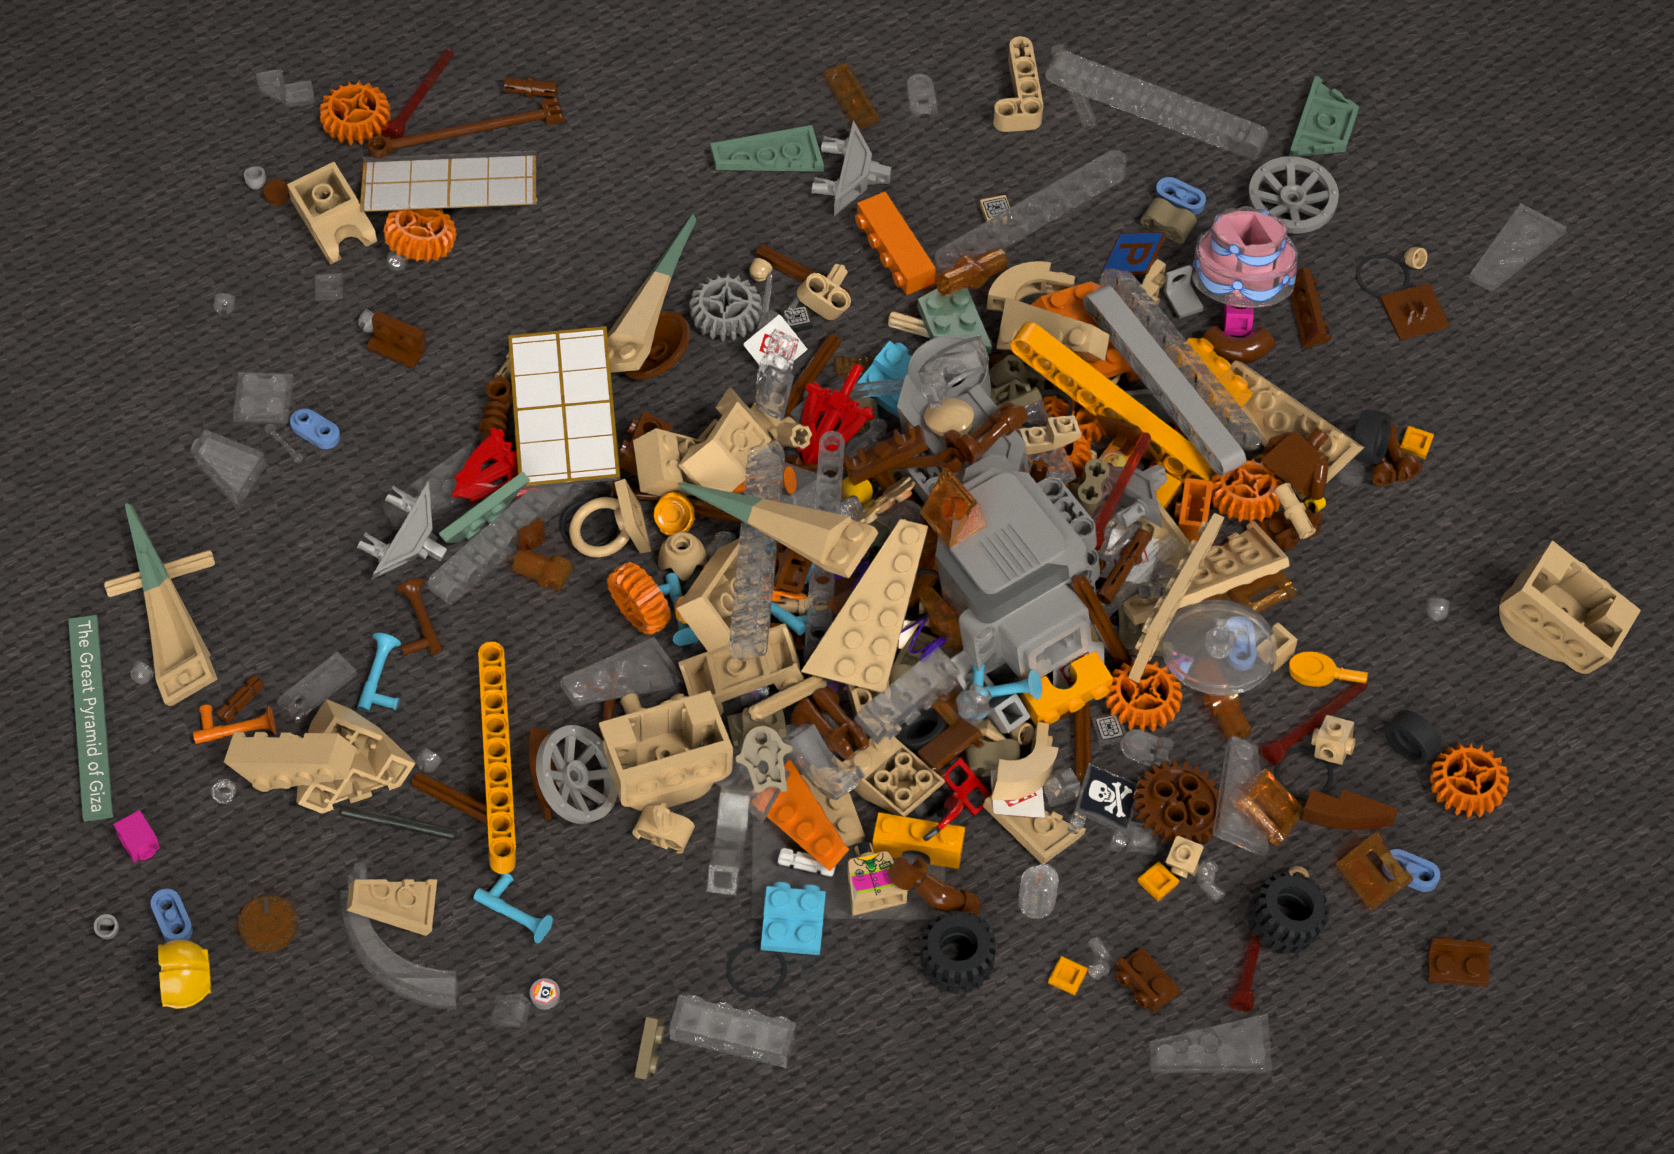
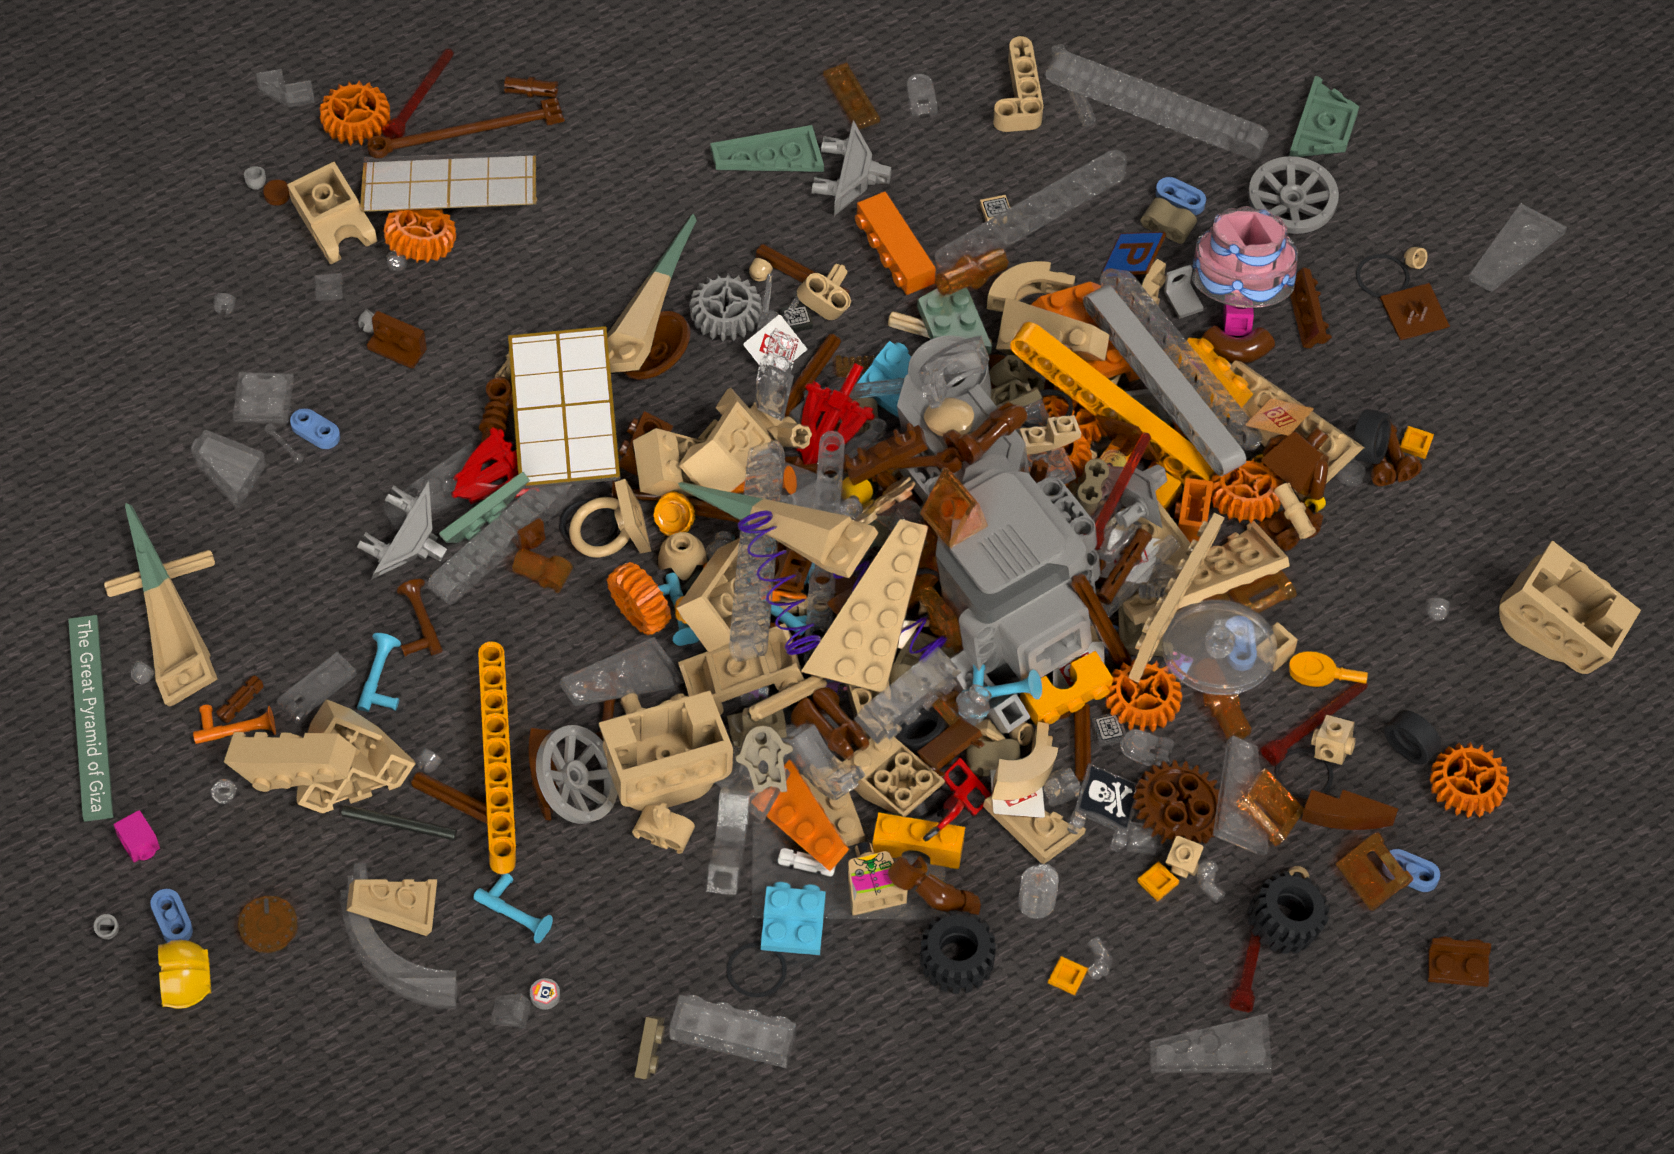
(789, 648): none -> dark purple piece
(1146, 979): reddish brown bracket -> none
(1279, 417): none -> clear orange sticker

